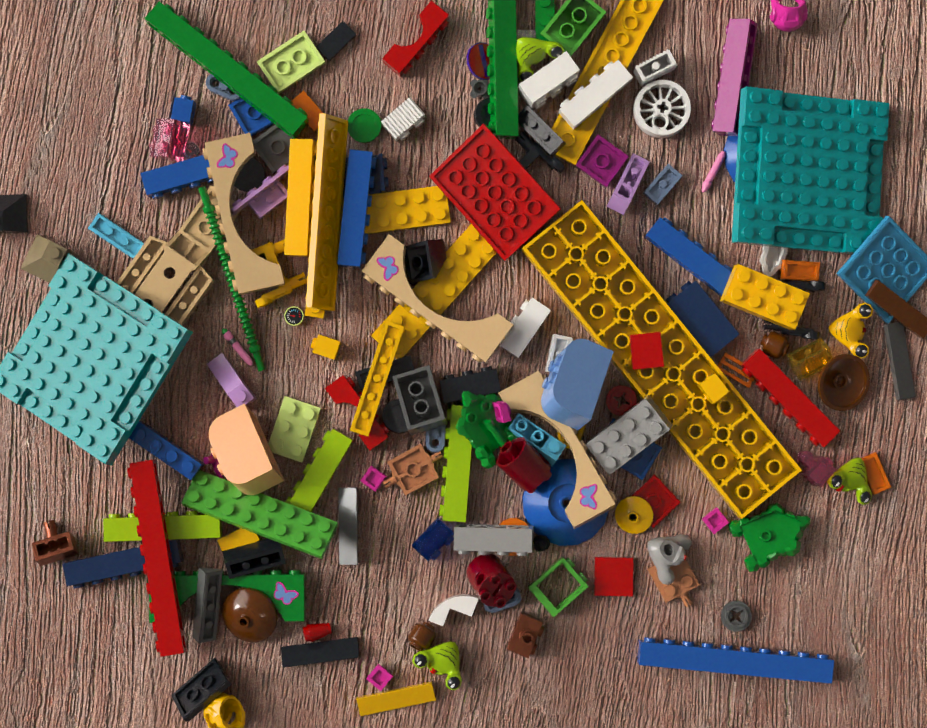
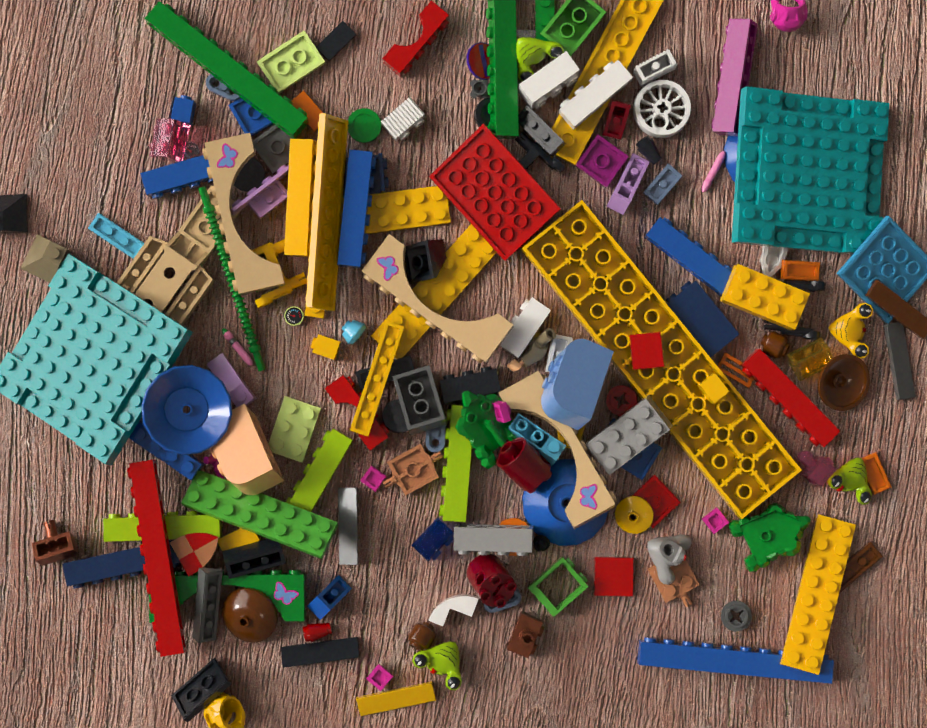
(190, 431): none -> blue dish
(194, 550): none -> shield
(329, 597): none -> blue slope
(353, 331): none -> medium azure cone
(536, 350): none -> dark tan arm
(616, 119): none -> dark red slope
(648, 149): none -> black cone
(818, 594): none -> yellow plate
(859, 564): none -> reddish brown tile

